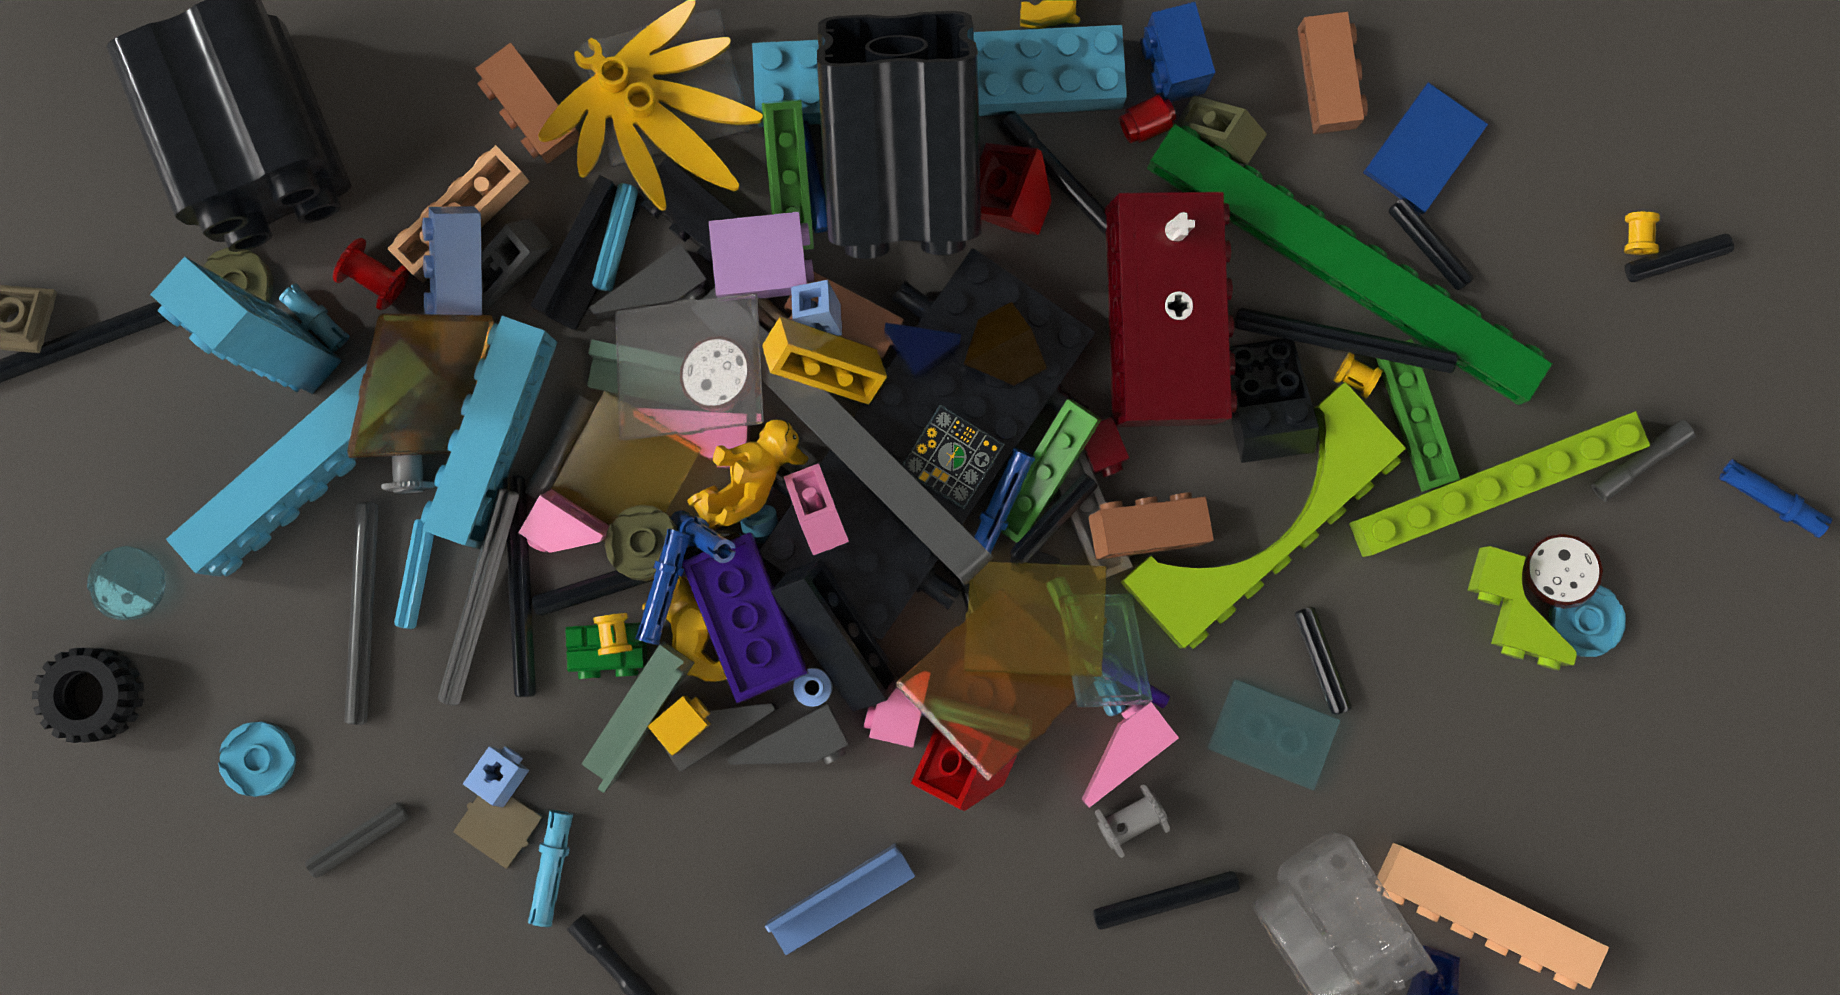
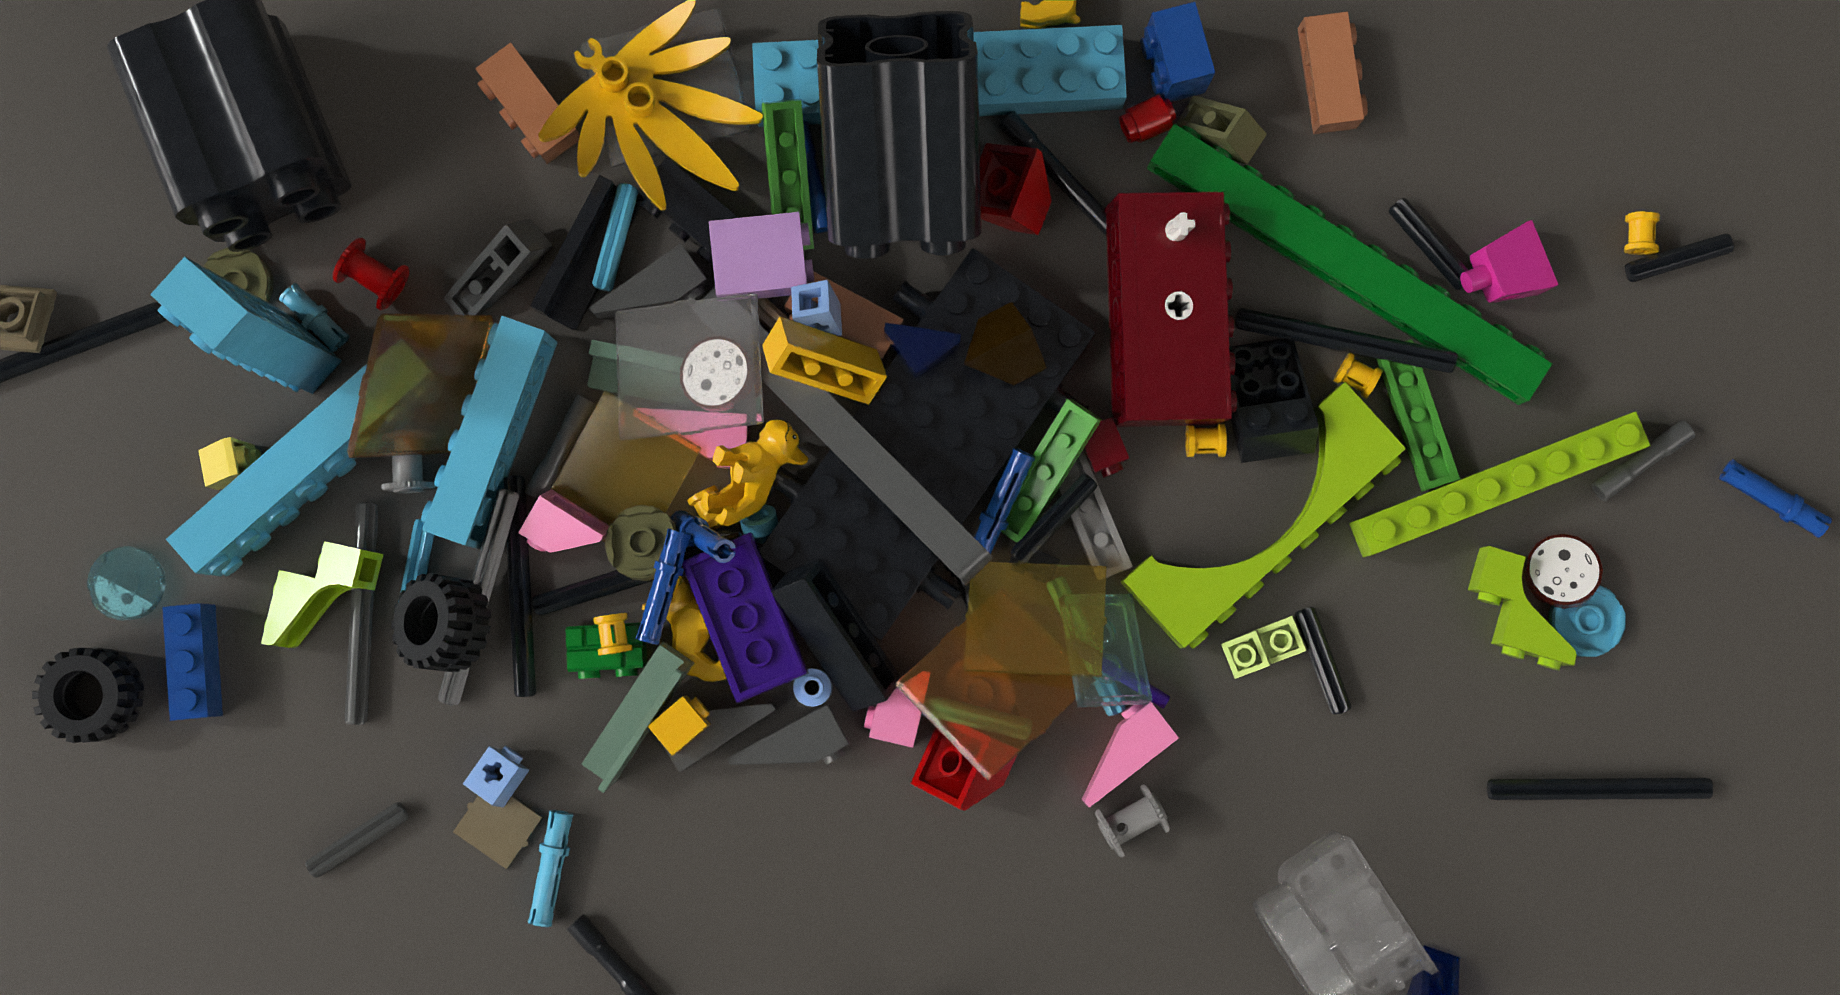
(192, 661): none -> blue brick
(225, 461): none -> light yellow slope
(257, 759): medium azure tile -> none
(303, 599): none -> arch
(441, 623): none -> black tyre
(453, 261): medium blue brick -> none
(485, 186): light nougat brick -> none
(815, 509): bright pink slope -> none
(840, 899): medium blue panel -> none
(952, 456): tile -> none
(1150, 526): nougat brick -> none
(1166, 900): black axle -> none
(1206, 440): none -> yellow bush
(1264, 646): none -> yellowish green slope
(1273, 734): clear light blue tile -> none
(1425, 148): blue tile -> none
(1493, 916): light nougat brick -> none
(1510, 267): none -> dark pink torso
(1600, 788): none -> black axle

